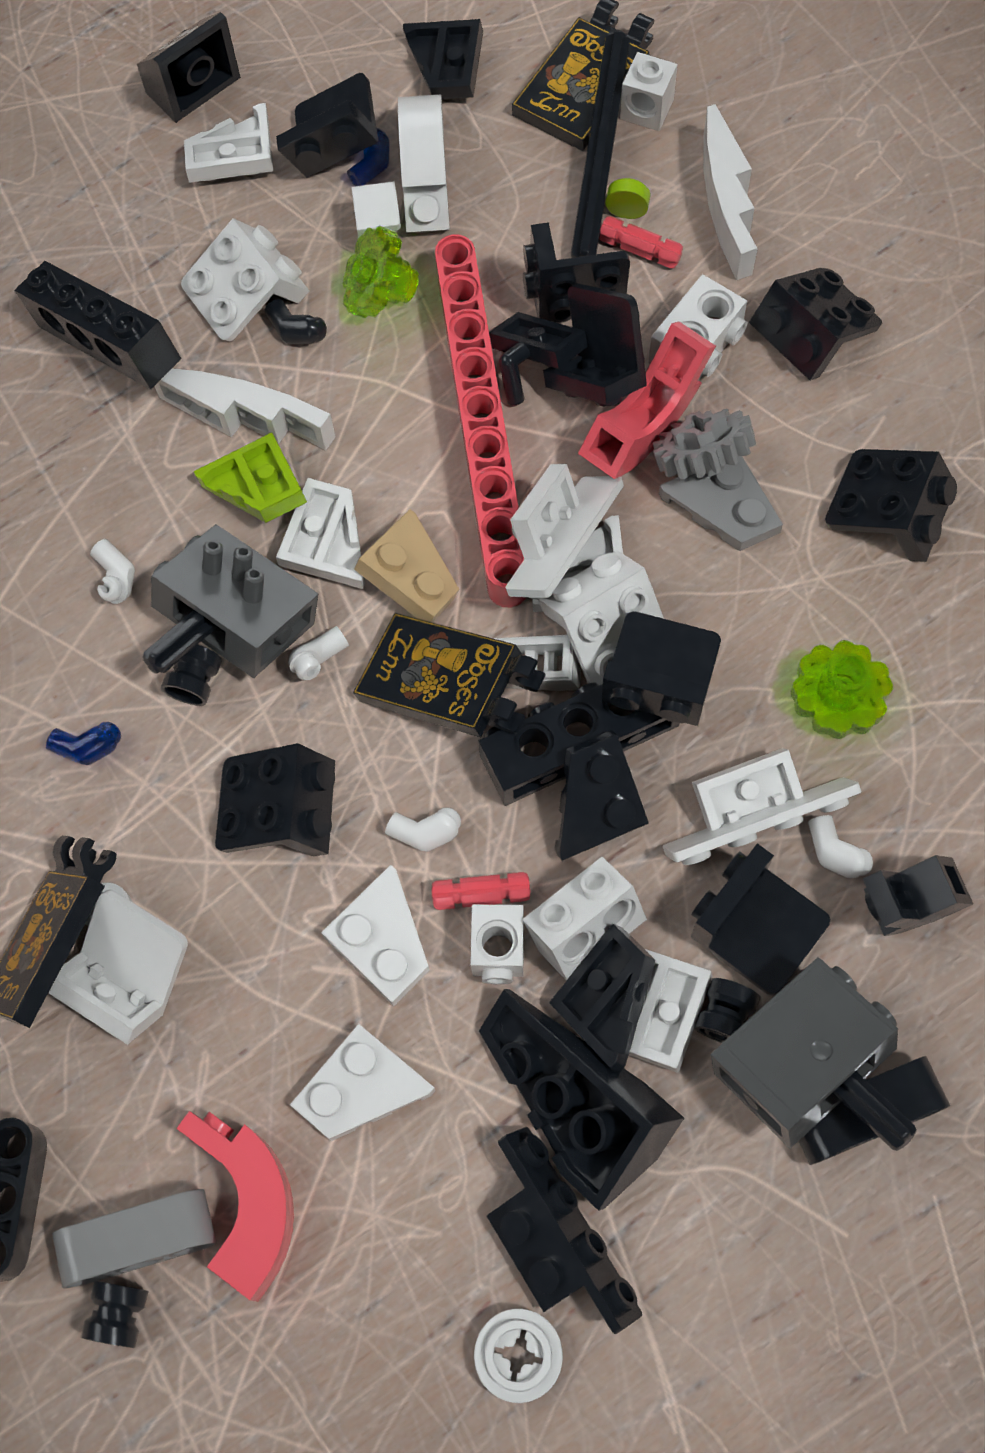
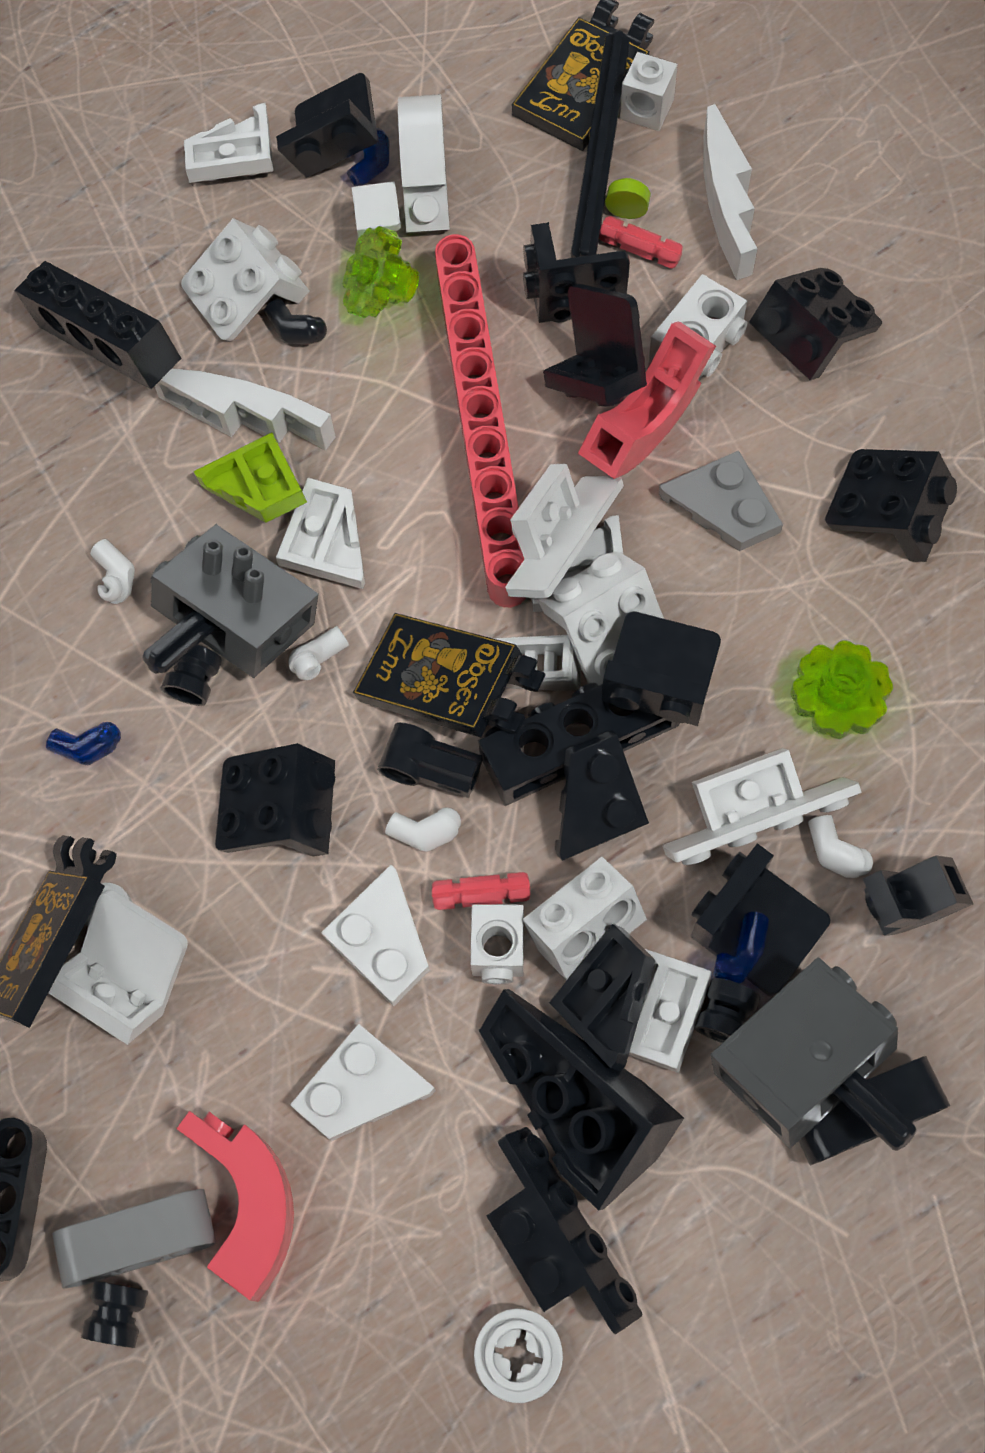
(191, 67): black slope -> none
(409, 569): tan wing -> none
(417, 757): none -> black piece
(447, 55): black wing -> none
(535, 340): black plate -> none
(704, 443): light grey gear -> none
(748, 952): none -> clear blue arm

